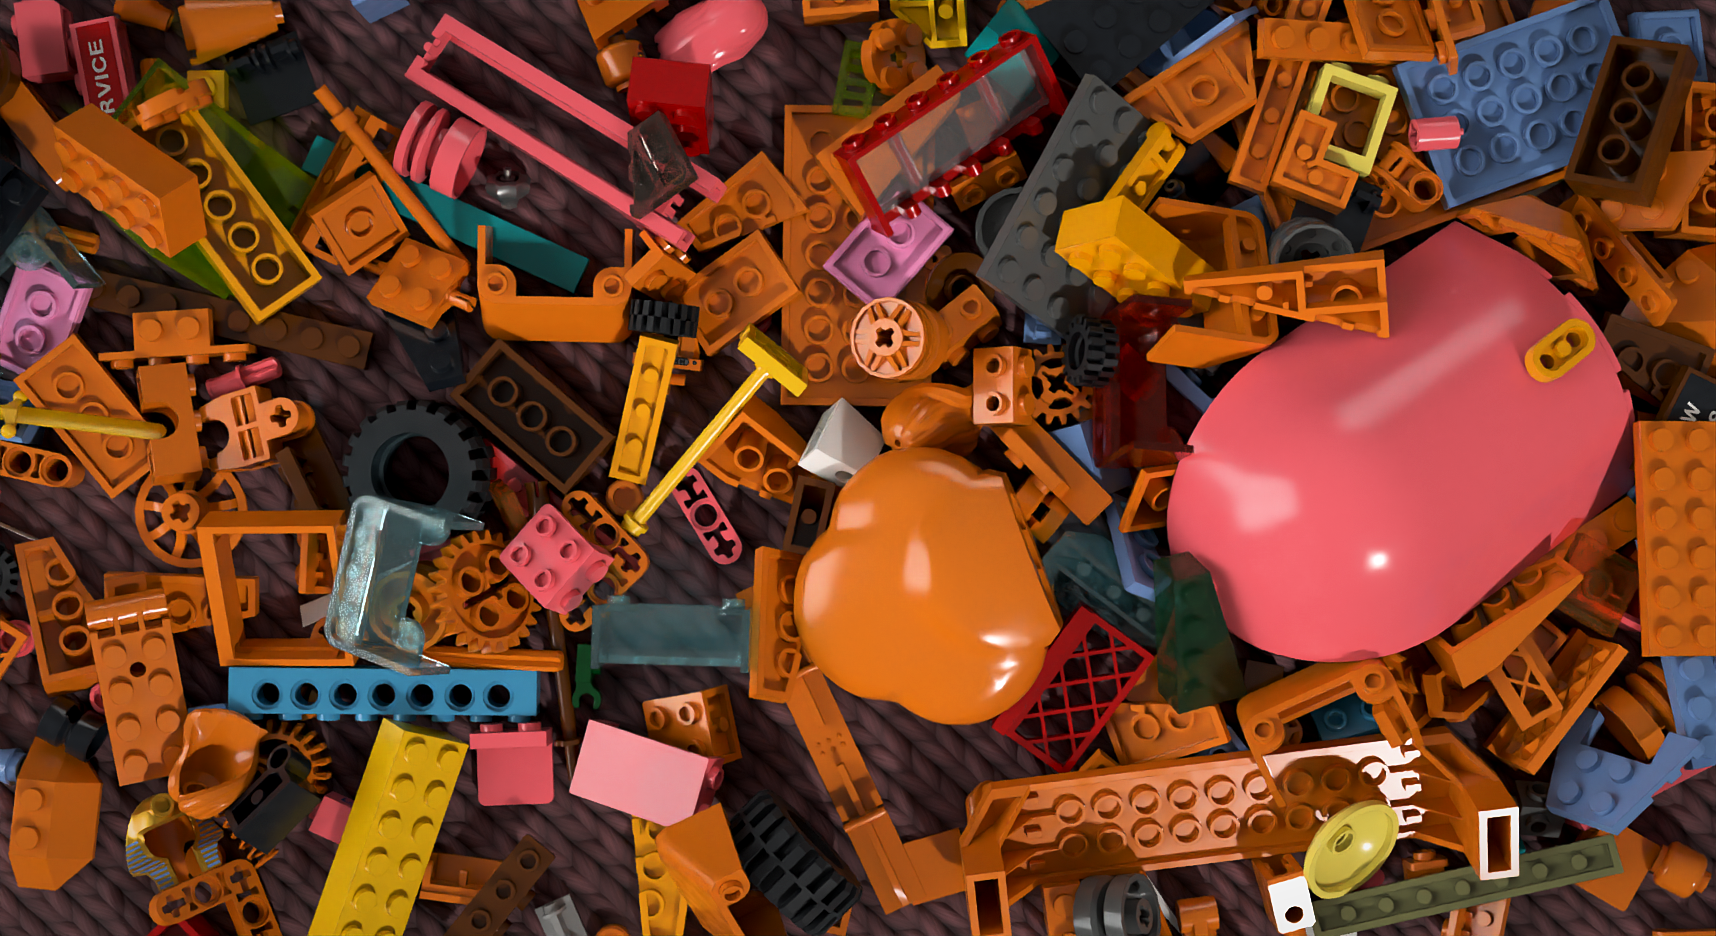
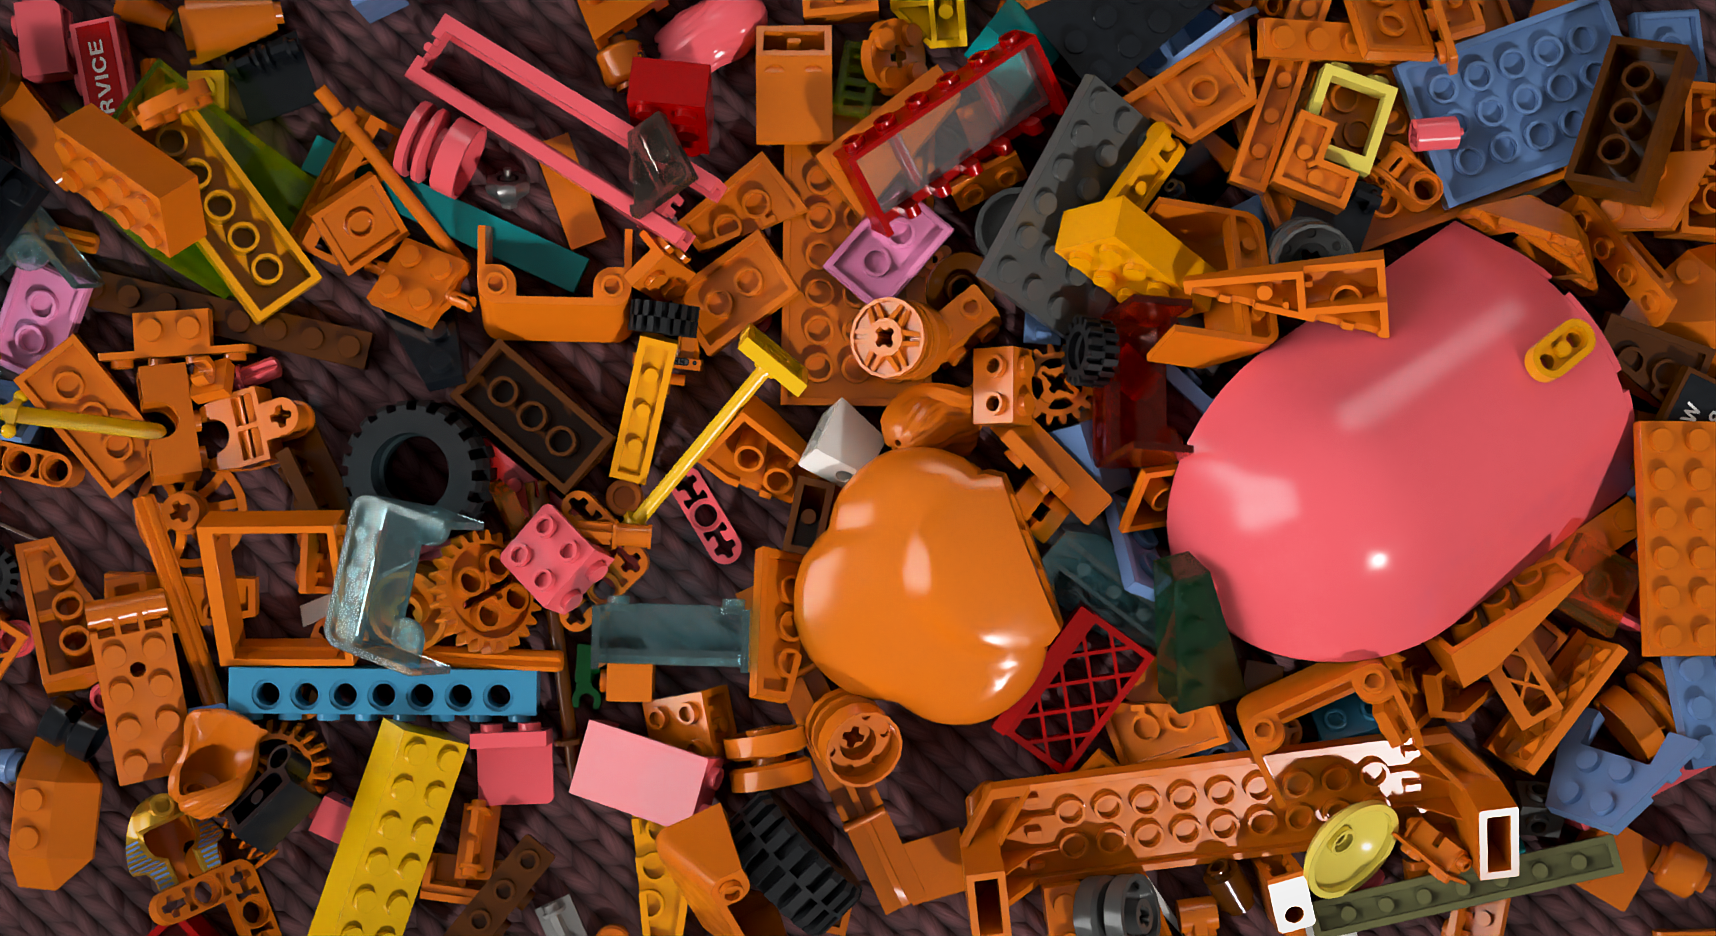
(178, 600): none -> orange axle
(211, 379): none -> orange tile
(478, 841): none -> orange hinge
(573, 204): none -> orange tile
(616, 533): none -> orange axle
(628, 682): none -> orange brick
(769, 764): none -> orange wheel
(794, 85): none -> orange slope
(853, 738): none -> orange wheel
(1229, 886): none -> reddish brown brick
(1445, 861): none -> orange hinge

